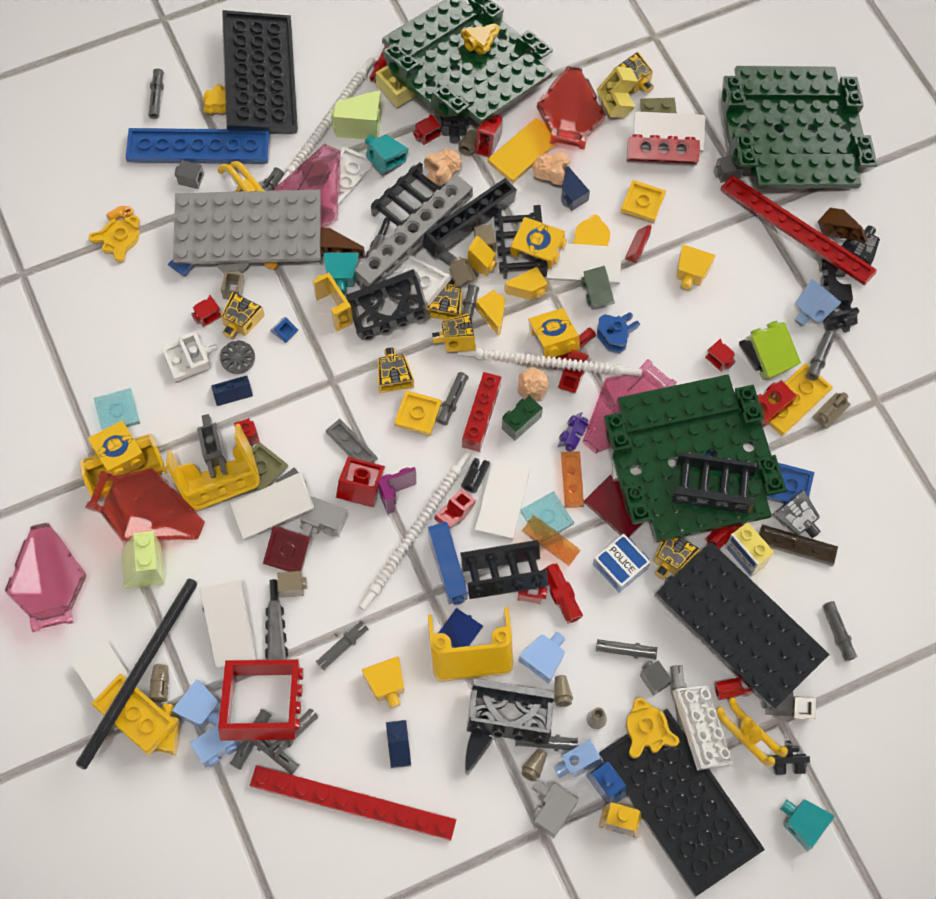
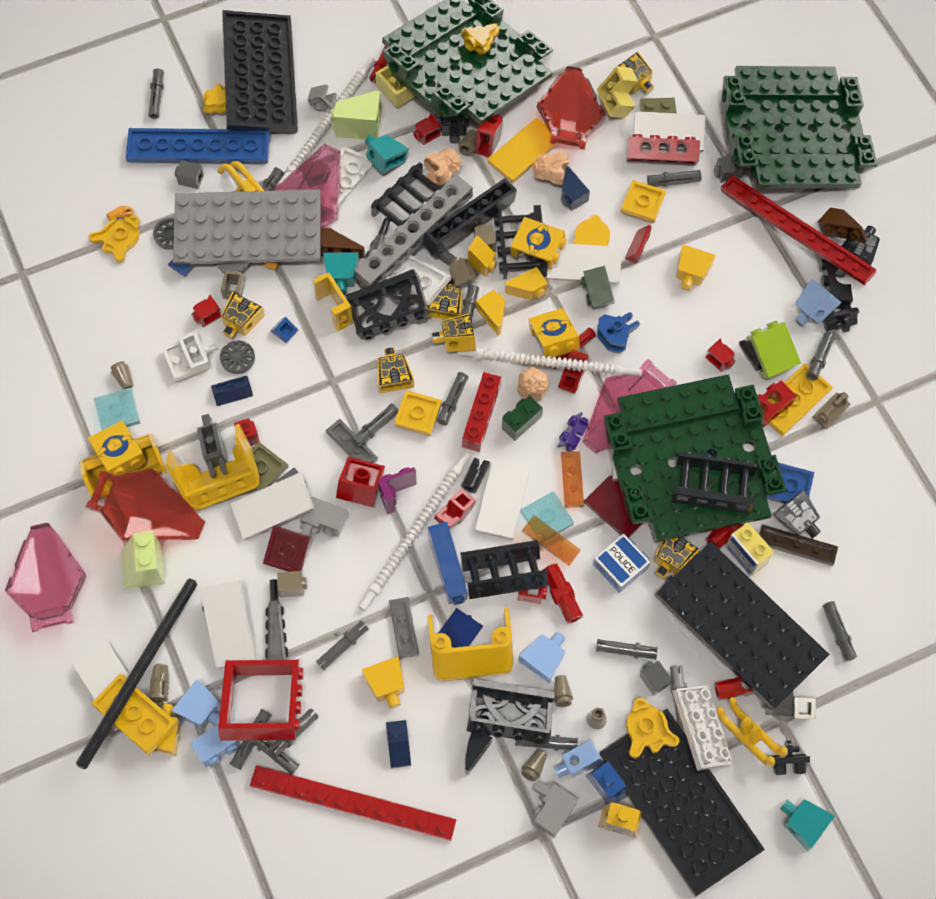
(121, 373): none -> dark tan cone
(167, 233): none -> dark grey wheel
(318, 98): none -> light grey window
(369, 430): none -> dark grey pin
(403, 628): none -> flat silver tile
(672, 178): none -> dark grey pin

